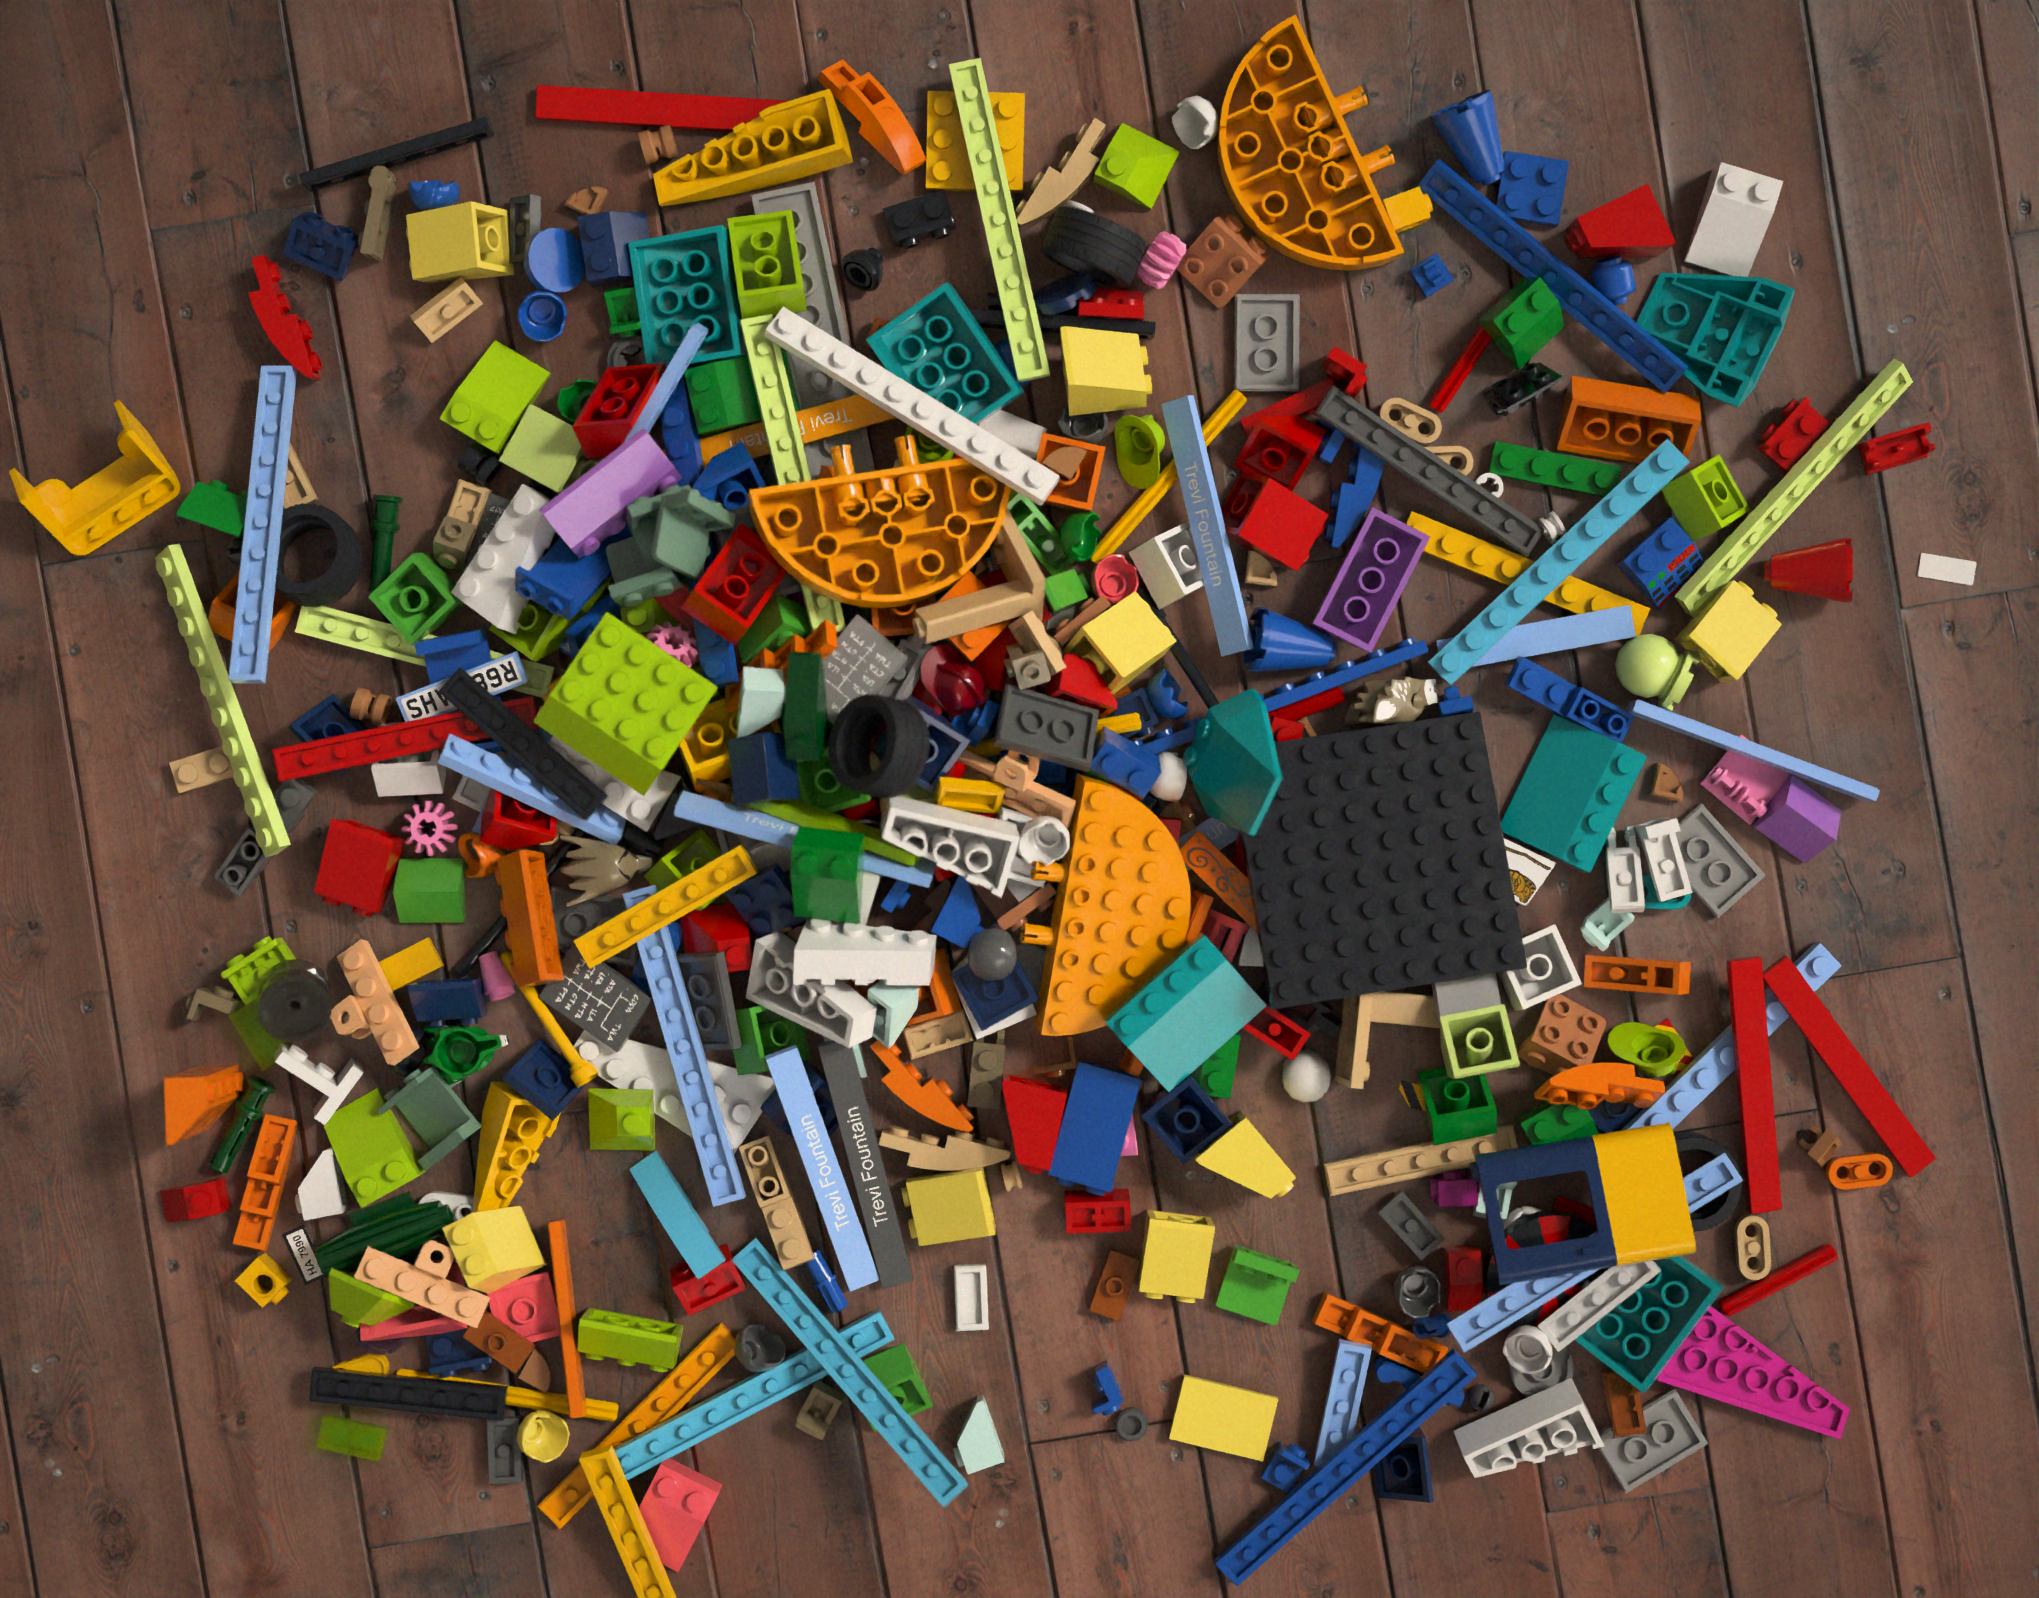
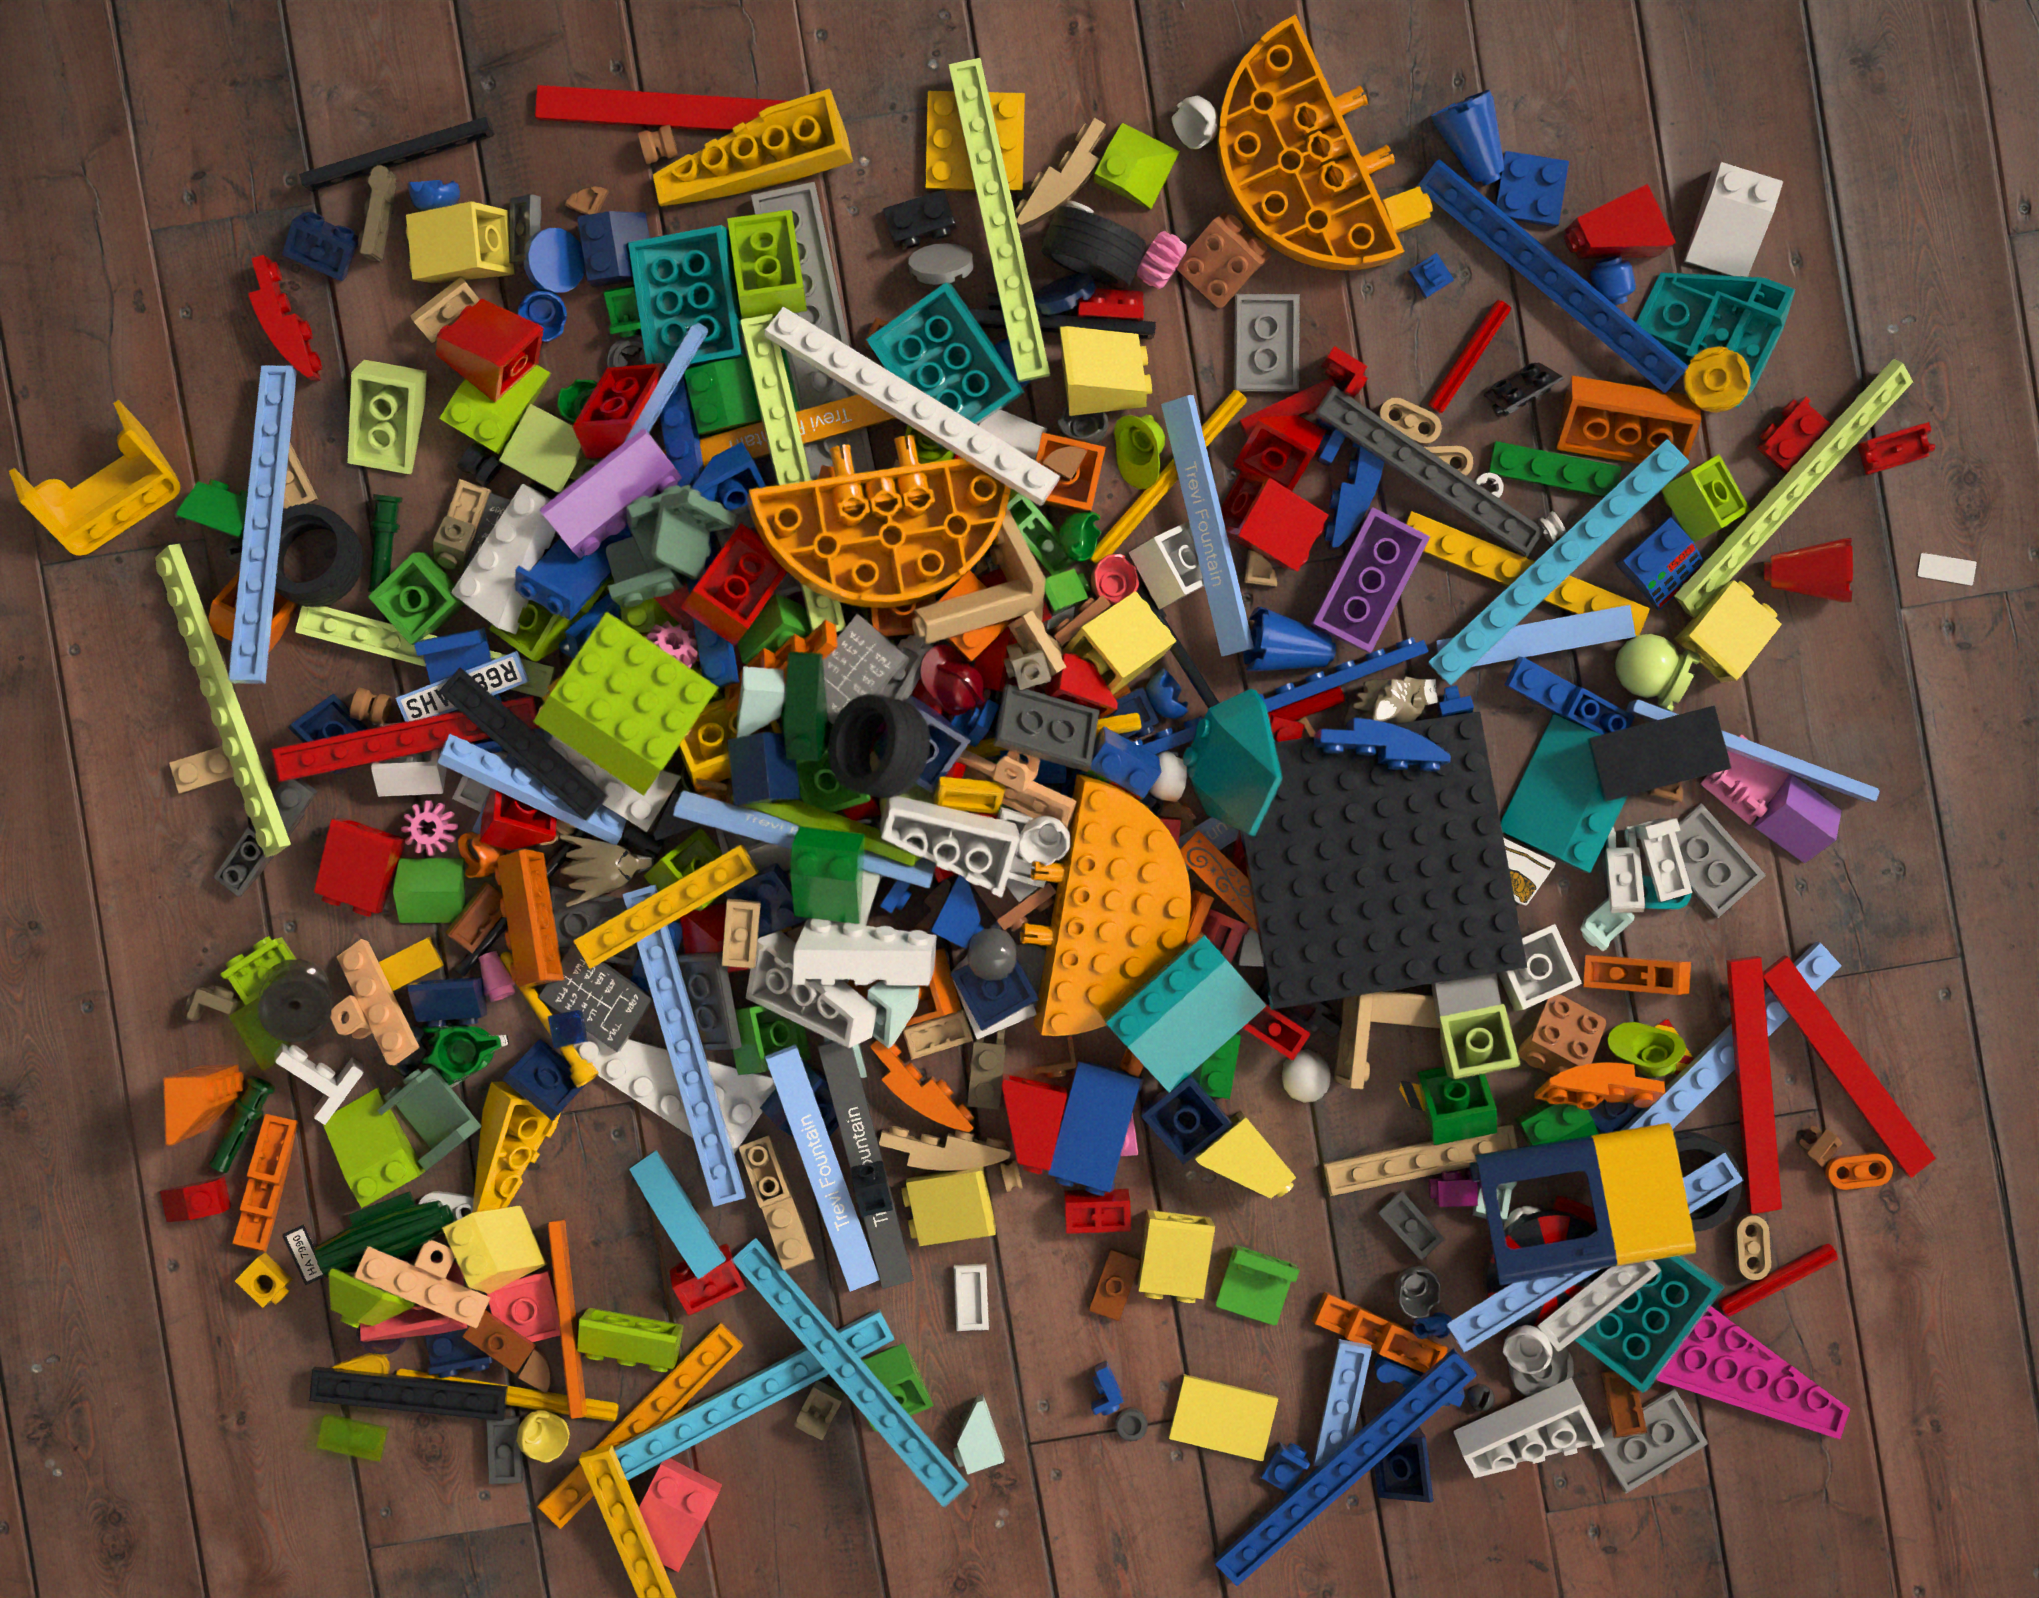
(322, 1189): white slope -> none
(385, 415): none -> yellowish green slope
(477, 918): none -> dark orange plate
(490, 347): none -> red slope
(567, 1029): none -> clear blue plate
(621, 1119): lime slope -> none
(741, 933): none -> tan plate
(759, 1349): dark grey hair -> none
(826, 1283): blue axle -> none
(863, 269): black brick -> none
(871, 1188): none -> black bracket
(880, 116): orange slope -> none
(940, 263): none -> light grey tile
(1394, 744): none -> blue slope
(1462, 1277): red slope -> none
(1524, 320): green slope -> none
(1659, 753): none -> black tile
(1717, 379): none -> yellow tile

